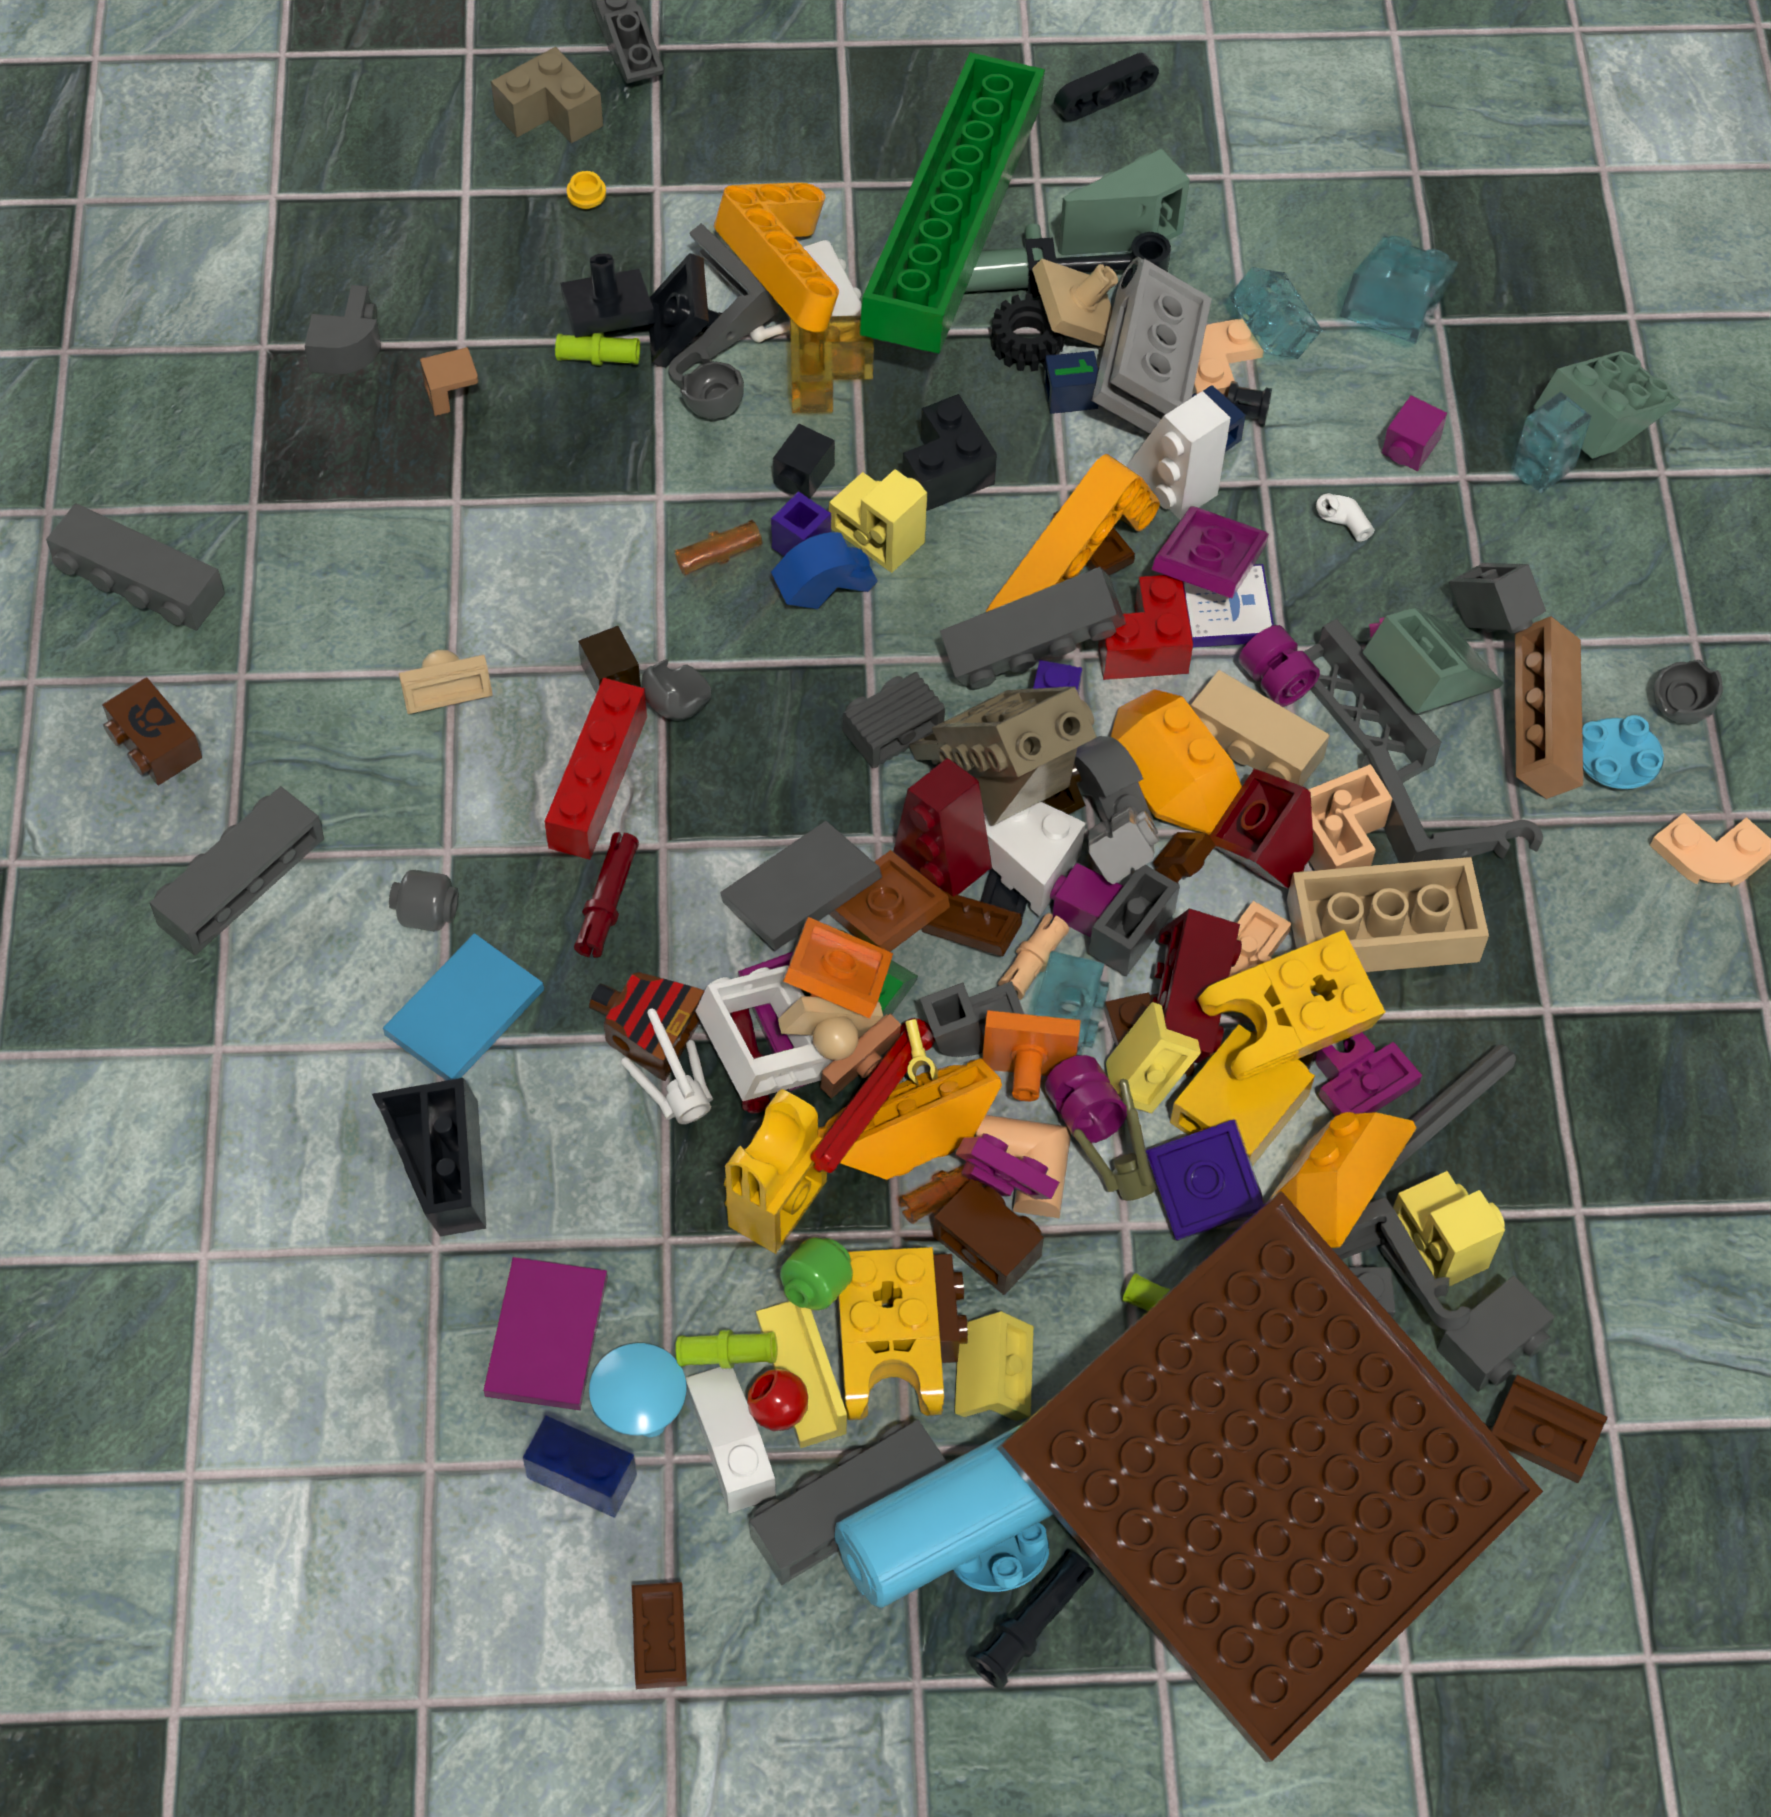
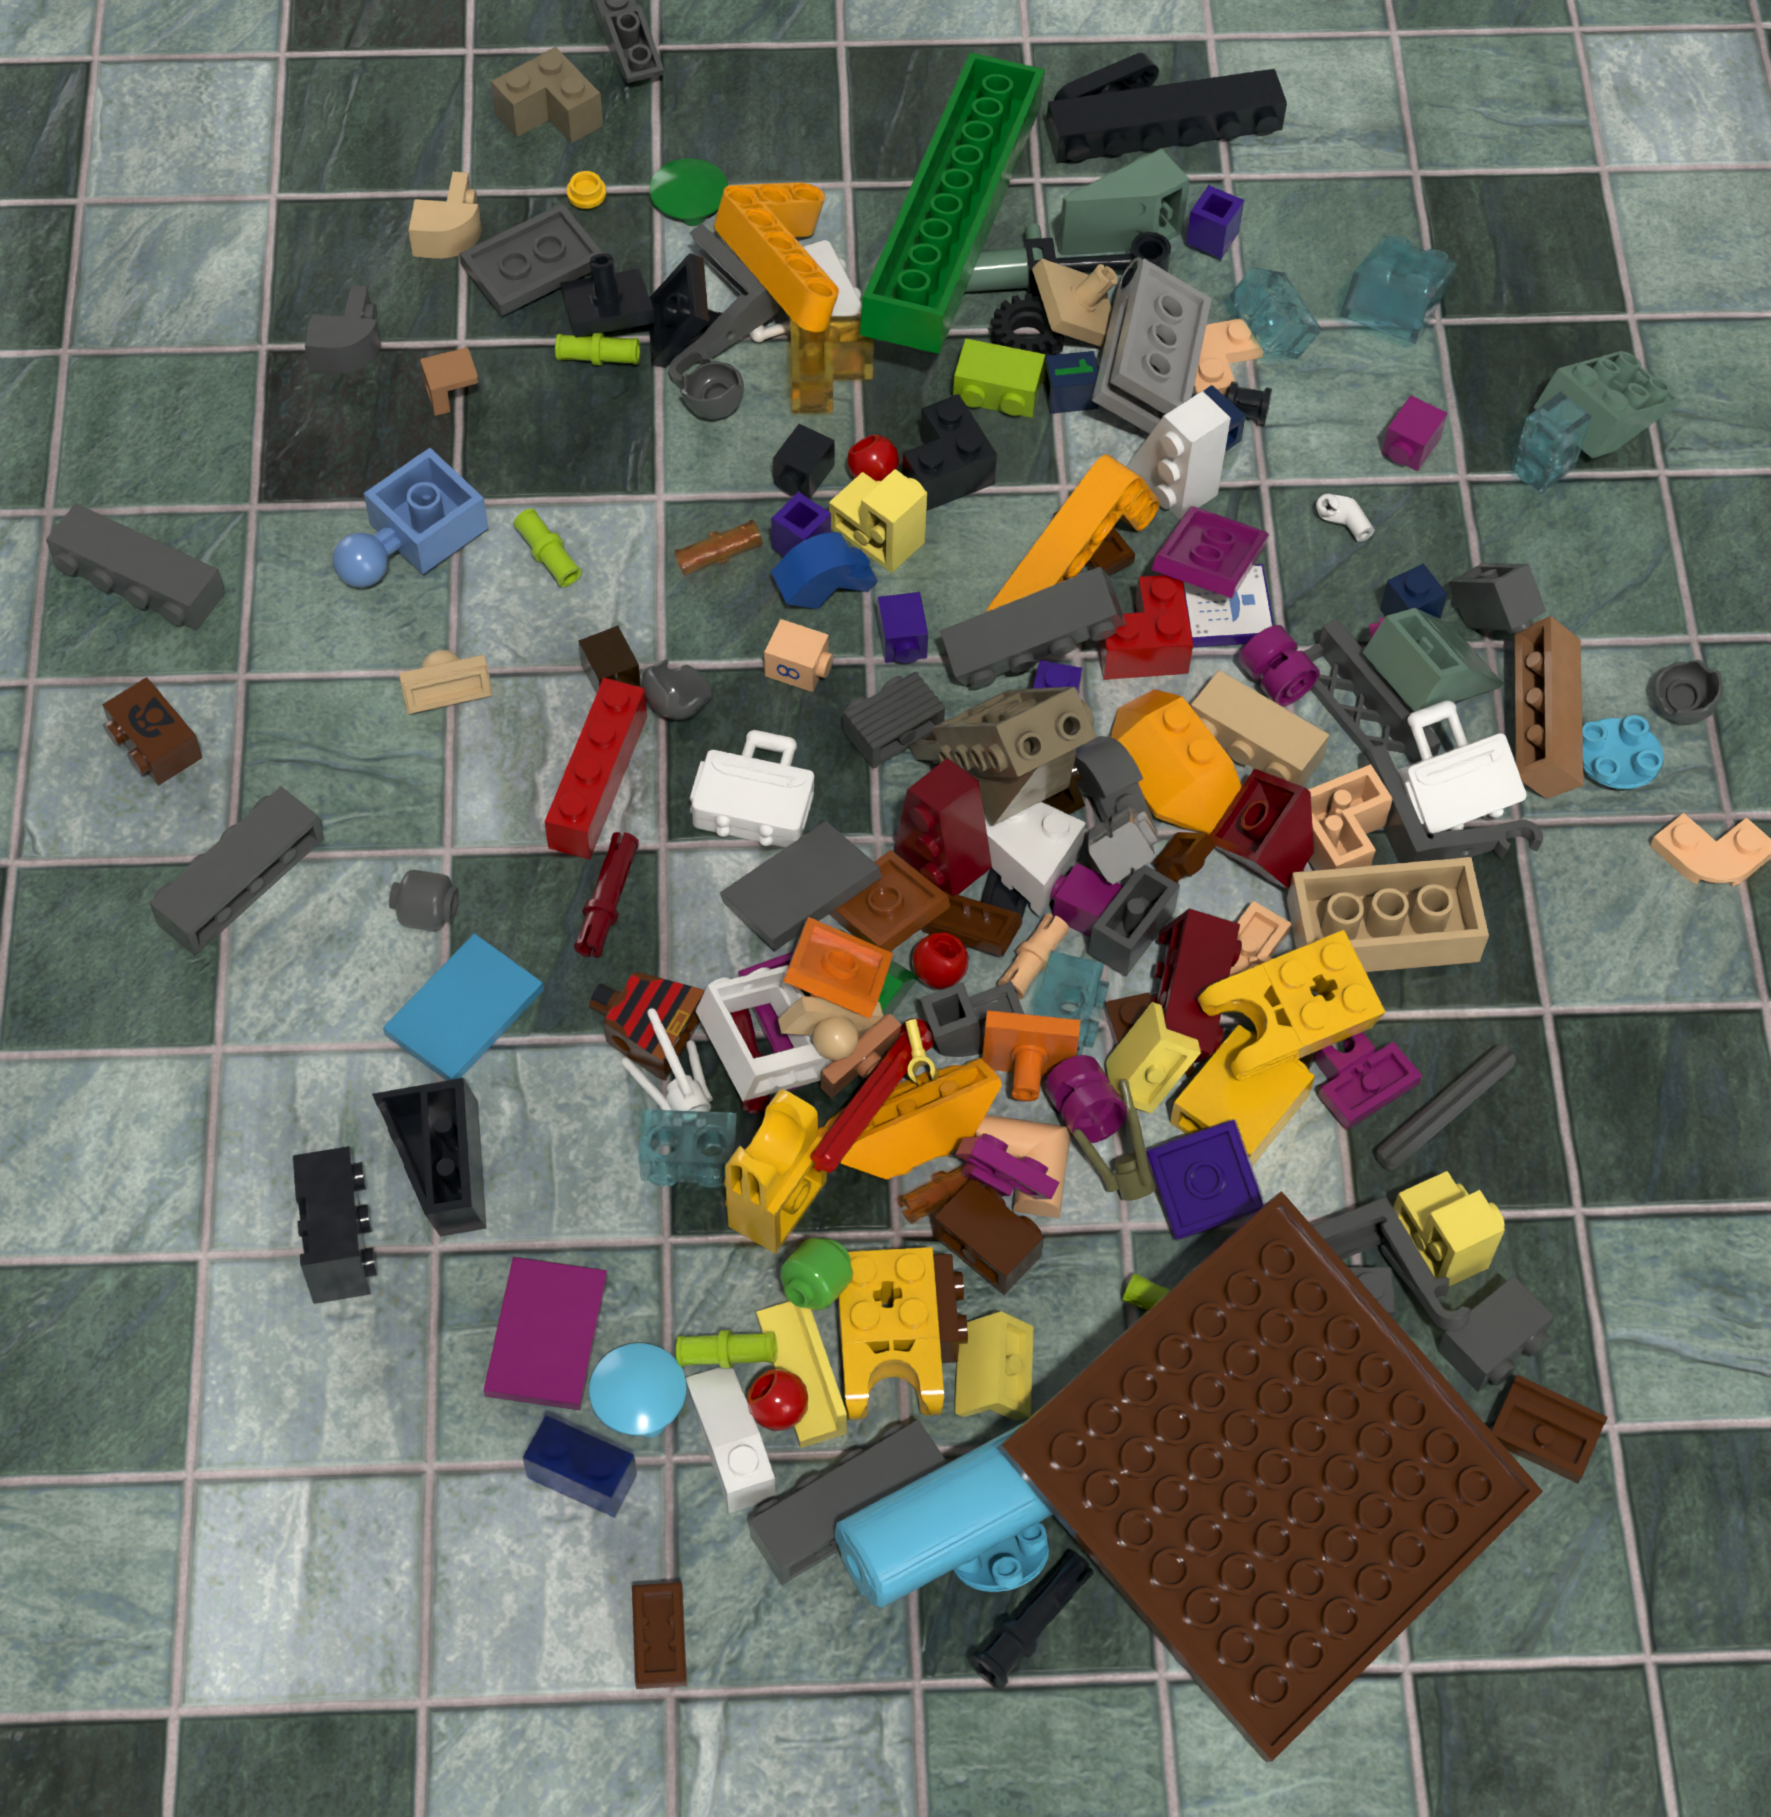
(333, 1225): none -> black wedge
(420, 512): none -> medium blue brick
(447, 227): none -> tan brick
(530, 259): none -> dark grey plate
(547, 547): none -> lime pin
(688, 189): none -> green dish
(689, 1134): none -> clear light blue brick
(753, 795): none -> white piece
(798, 655): none -> light nougat brick
(874, 457): none -> red piece
(902, 627): none -> dark purple brick
(940, 960): none -> red piece
(999, 377): none -> lime brick
(1165, 115): none -> black brick
(1215, 221): none -> dark purple brick
(1344, 1169): light orange wedge -> none
(1411, 590): none -> dark blue brick
(1463, 781): none -> white piece

